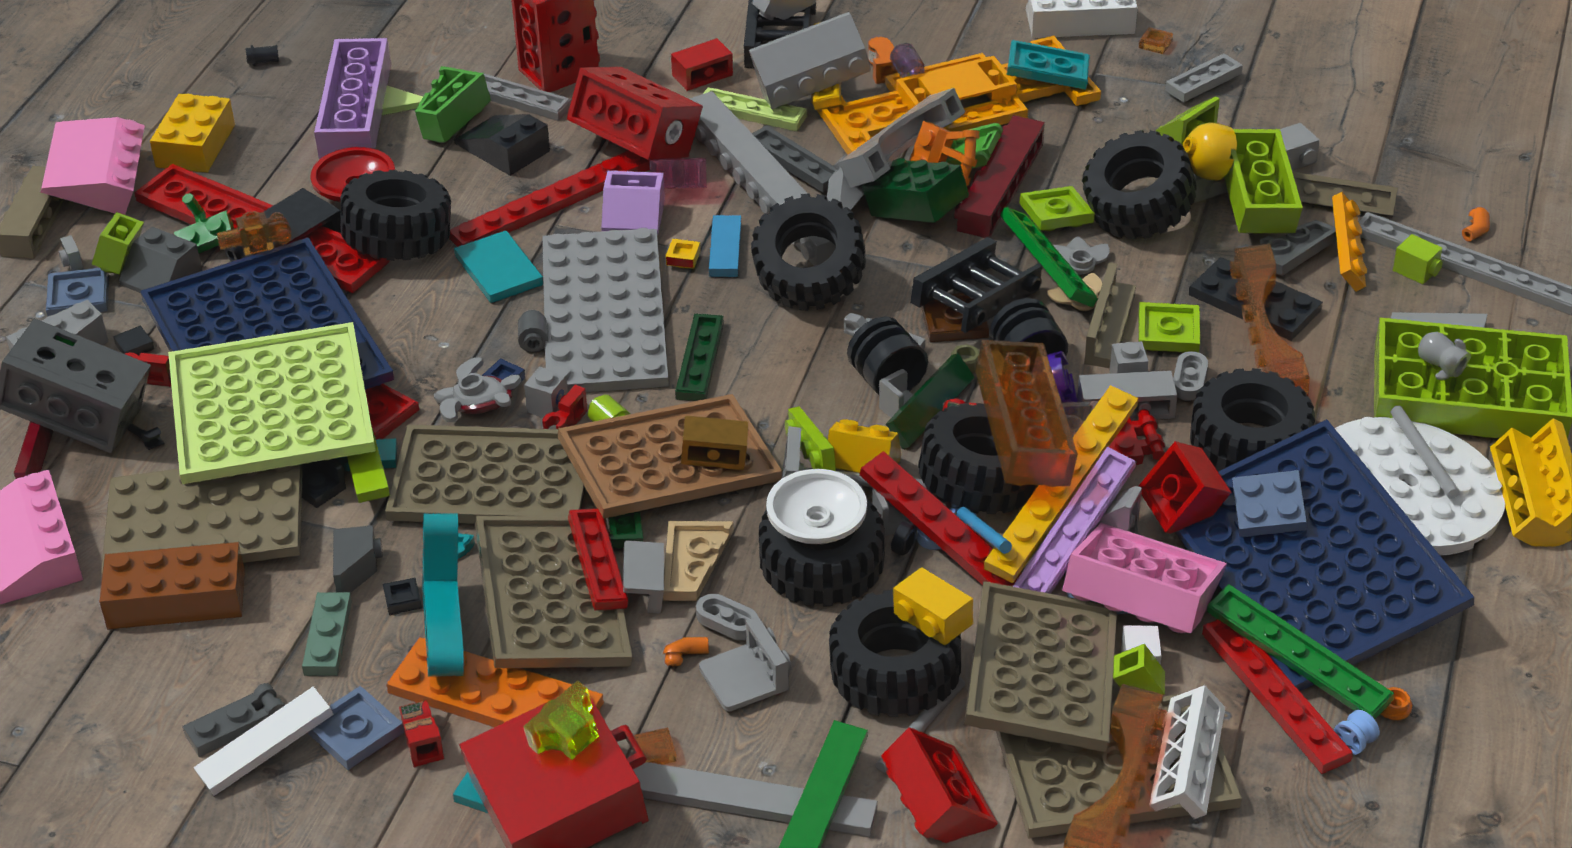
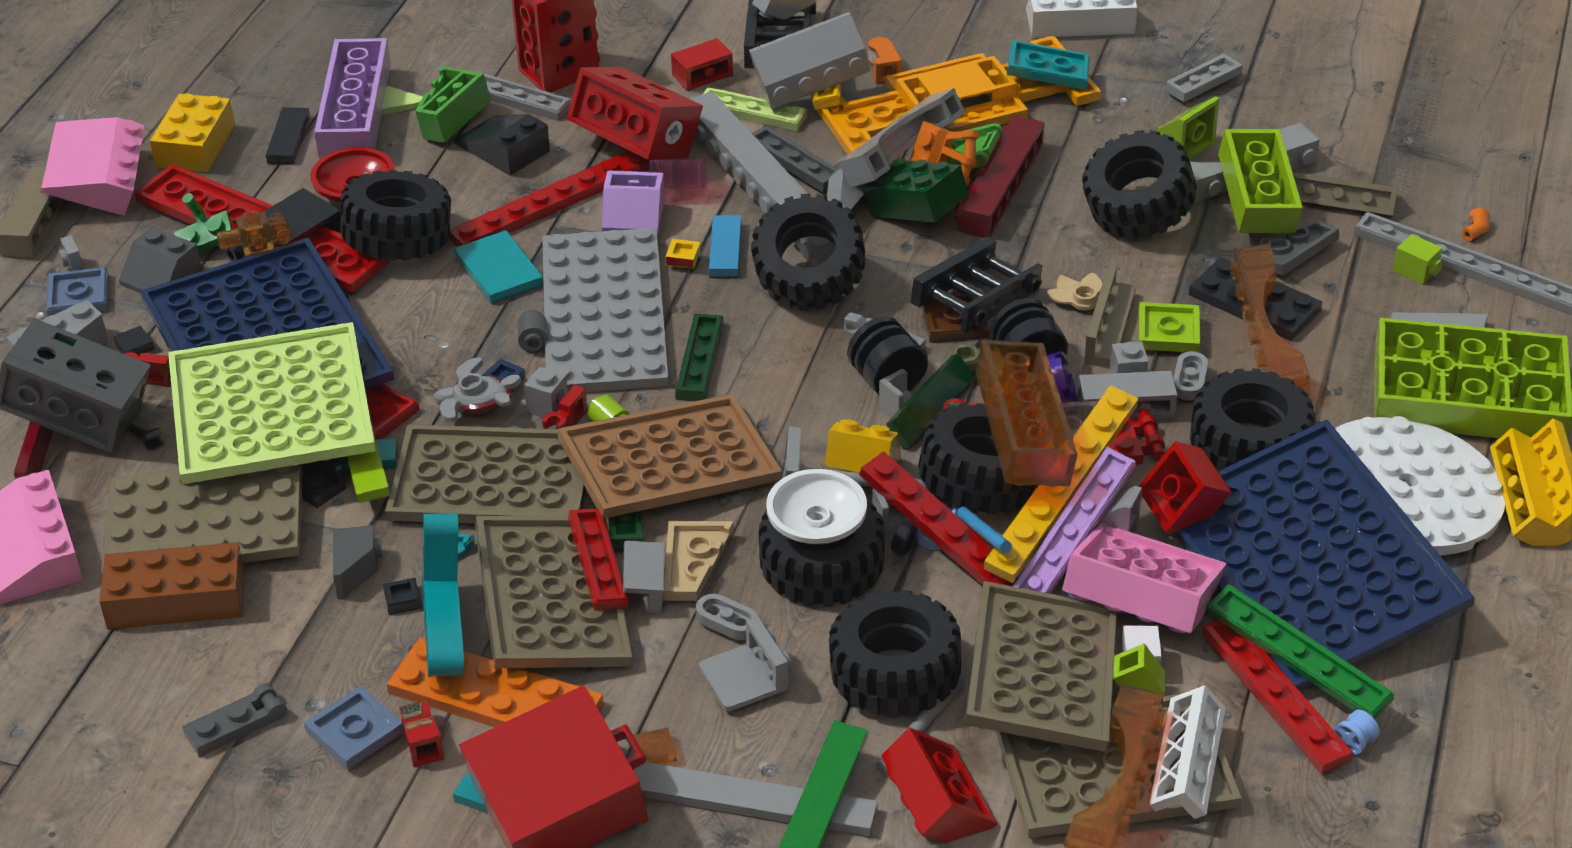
(116, 243): lime brick -> none
(262, 54): black pin -> none
(263, 741): white tile -> none
(287, 135): none -> black tile
(327, 634): sand green plate -> none
(563, 723): clear neon green brick -> none
(686, 645): orange arm -> none
(714, 442): pearl gold brick -> none
(813, 443): lime plate -> none
(906, 60): brick -> none
(933, 606): yellow brick -> none
(1049, 257): green tile -> none
(1056, 208): lime plate -> none
(1082, 256): light grey plate -> none
(1155, 40): clear orange tile -> none
(1210, 150): yellow cylinder -> none
(1269, 503): sand blue plate -> none
(1348, 241): light orange plate -> none
(1400, 707): orange plate -> none
(1425, 452): light grey bar -> none
(1442, 352): light grey animal -> none

